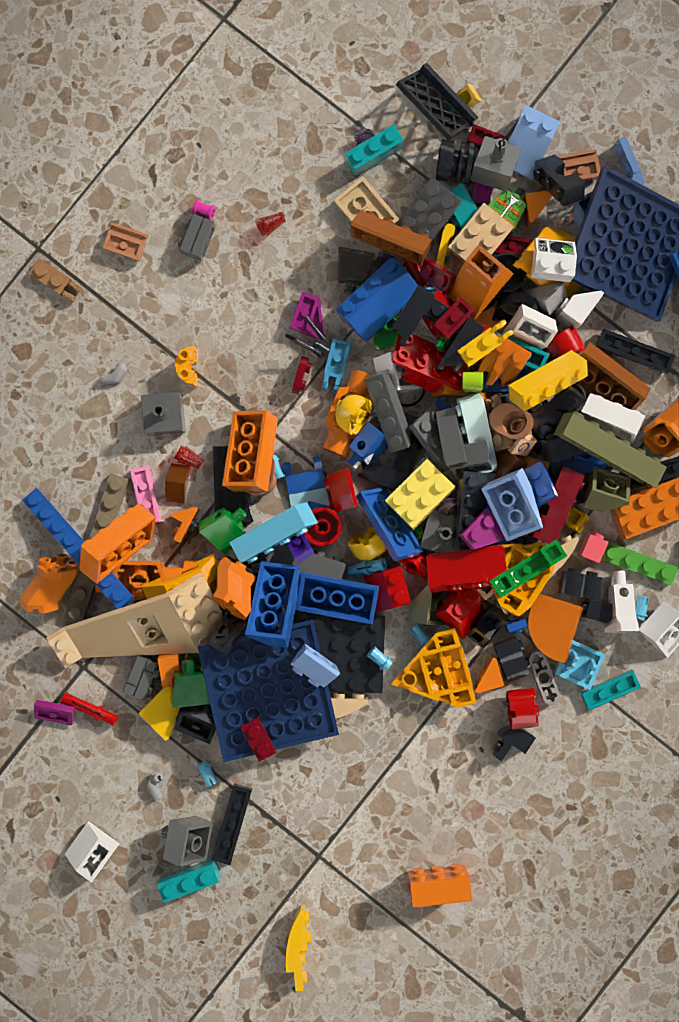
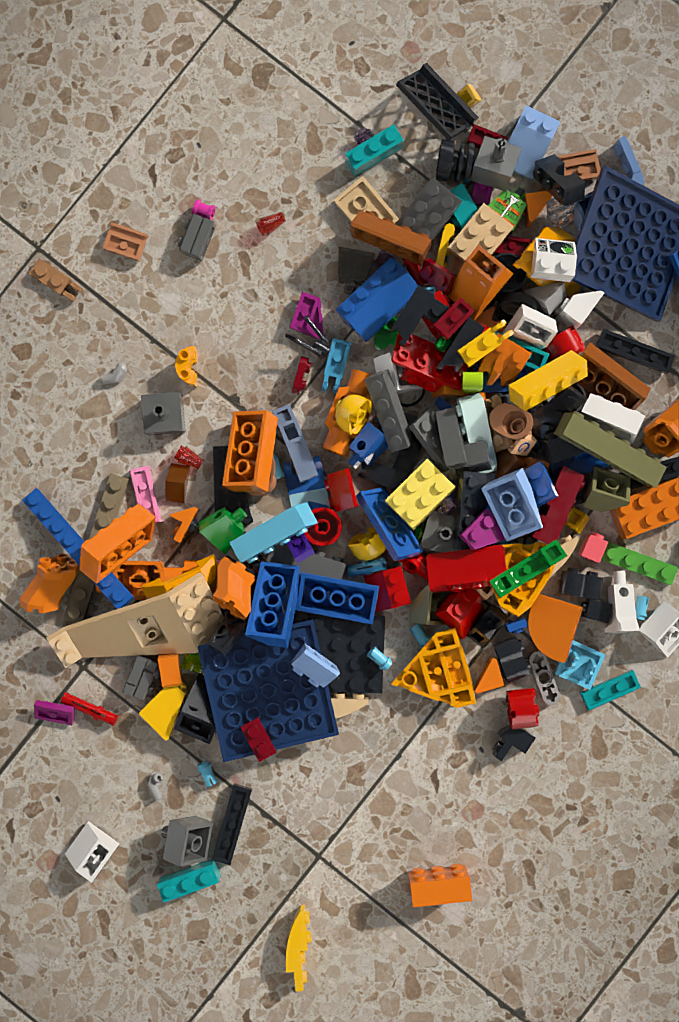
(188, 686): dark green torso -> none
(295, 443): none -> sand blue slope

